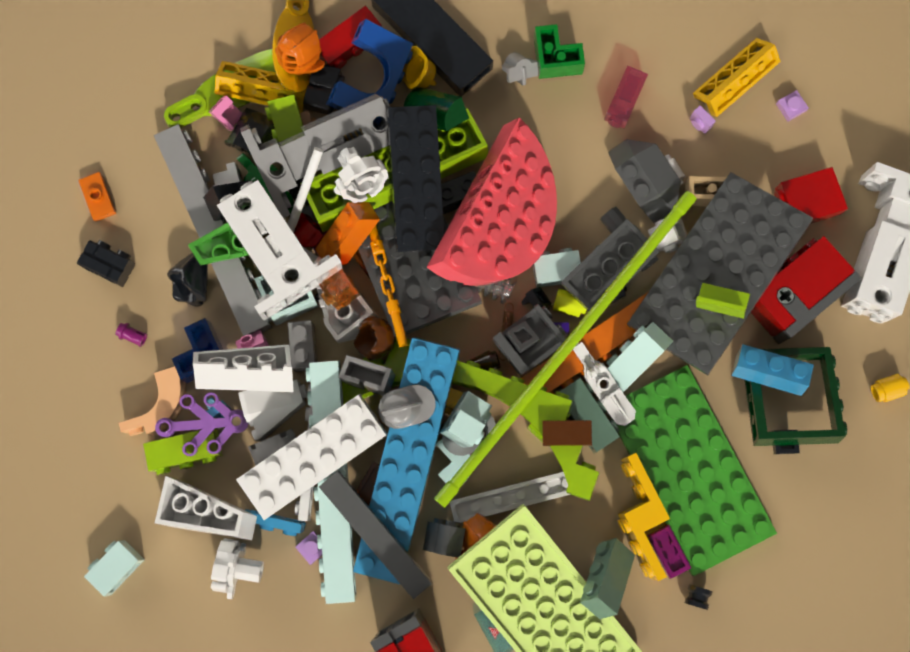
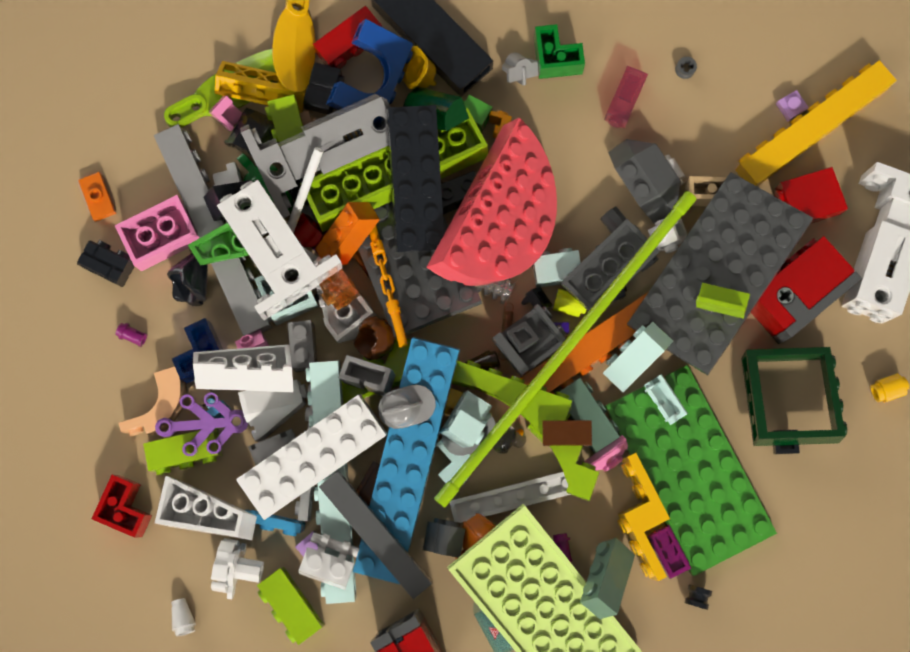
(113, 567): light aqua brick -> none
(116, 507): none -> red brick
(157, 233): none -> bright pink brick
(182, 619): none -> white cone
(198, 394): none -> tan tile
(290, 606): none -> lime brick
(302, 44): orange piece -> none
(325, 567): none -> white brick
(359, 176): white piece -> none
(479, 111): none -> bright green brick
(499, 118): none -> light orange bracket
(510, 438): none -> clear smoke animal
(561, 541): none -> magenta pin
(610, 455): none -> bright pink plate
(611, 396): white piece -> none
(665, 399): none -> light aqua hinge
(686, 60): none -> dark grey bush
(702, 120): lavender plate -> none
(741, 77): yellow fence -> none
(772, 370): dark azure brick -> none
(816, 124): none -> yellow brick

